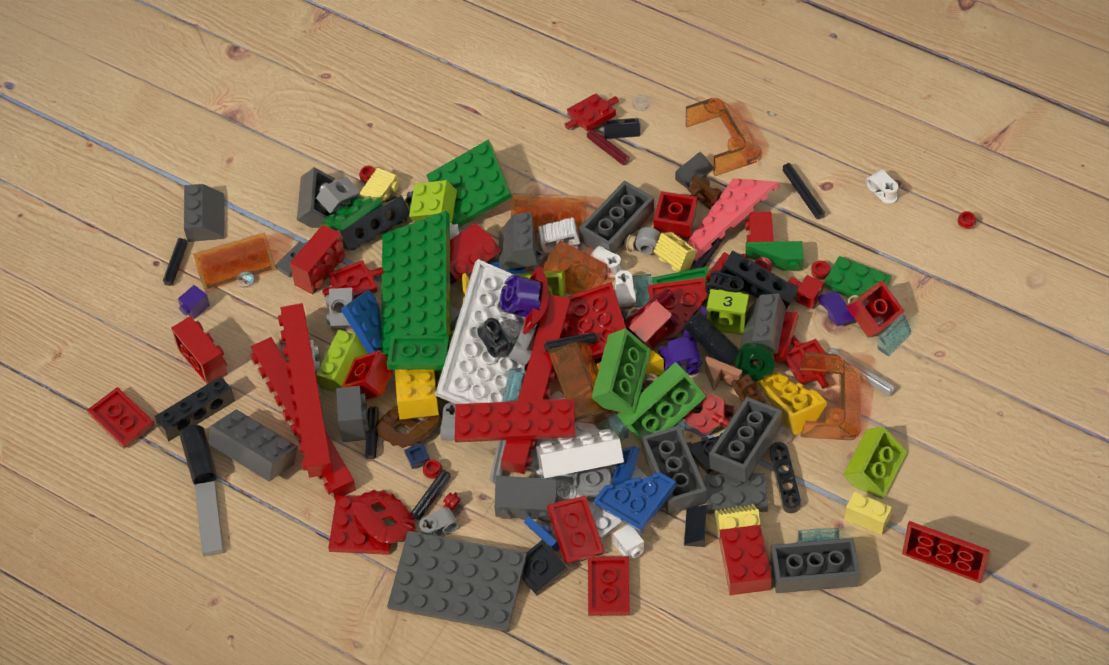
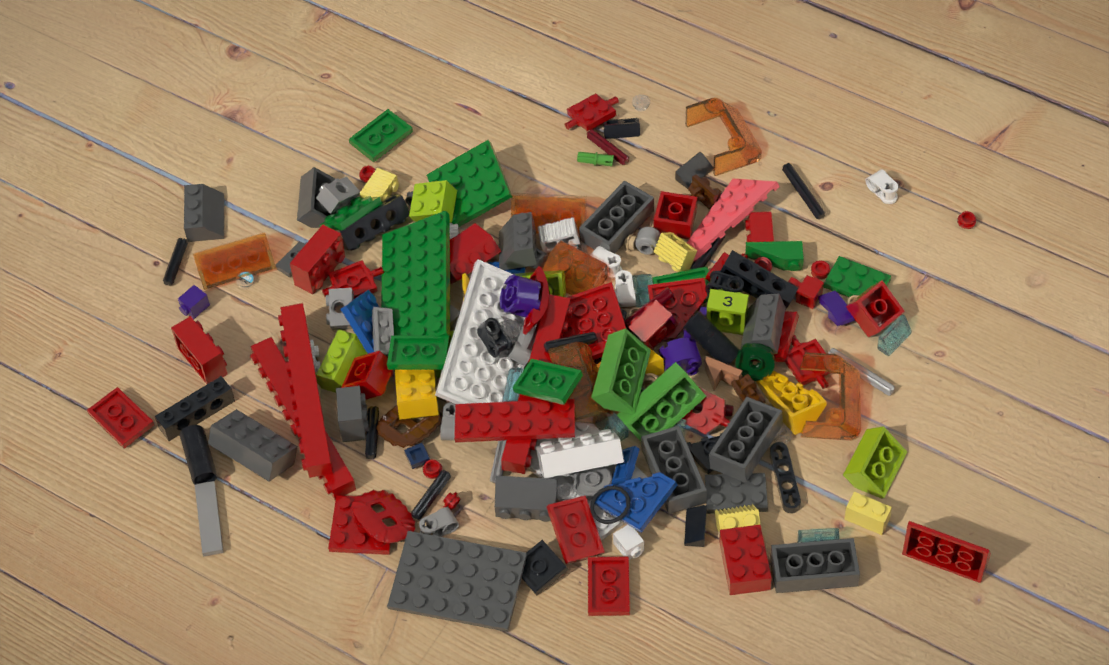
(380, 135): none -> green plate
(382, 329): none -> light grey plate
(543, 532): blue plate -> none
(547, 381): none -> green plate
(595, 158): none -> bright green axle
(617, 518): none -> black piece

